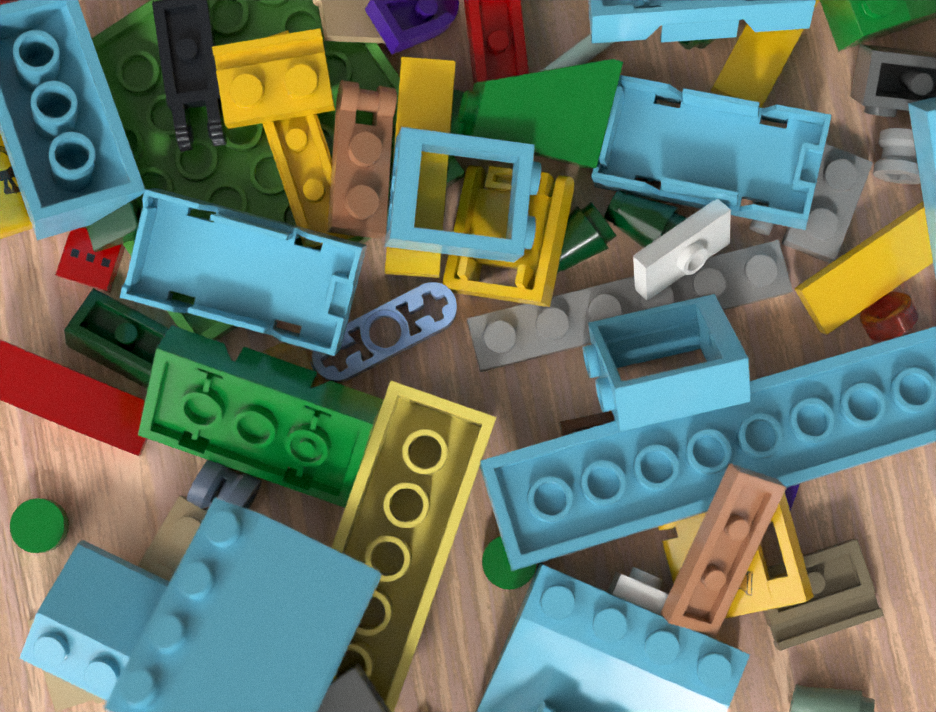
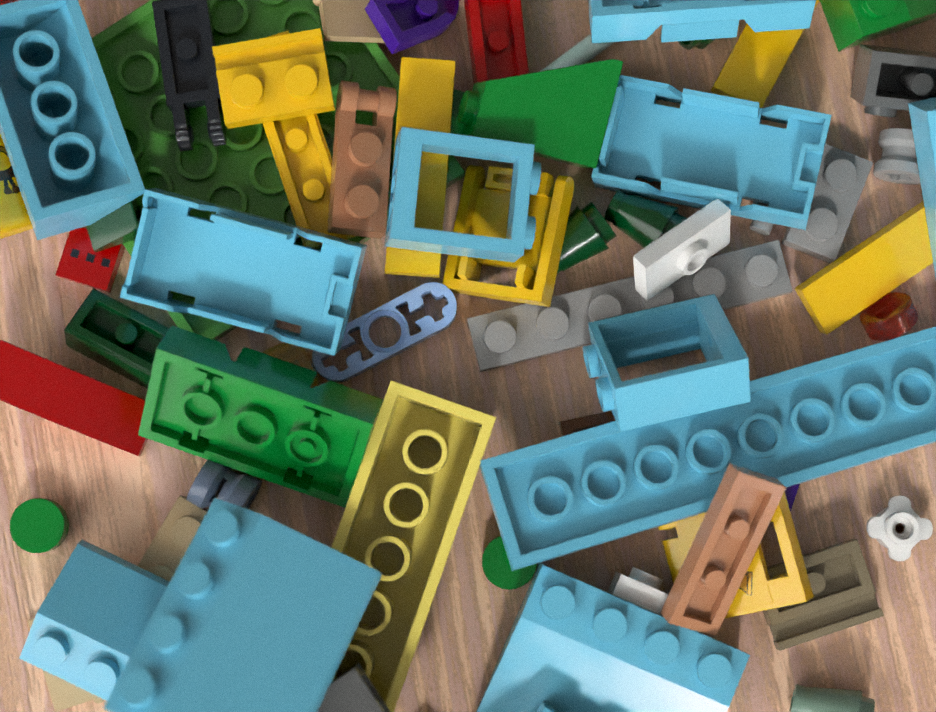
(883, 528): none -> white plate

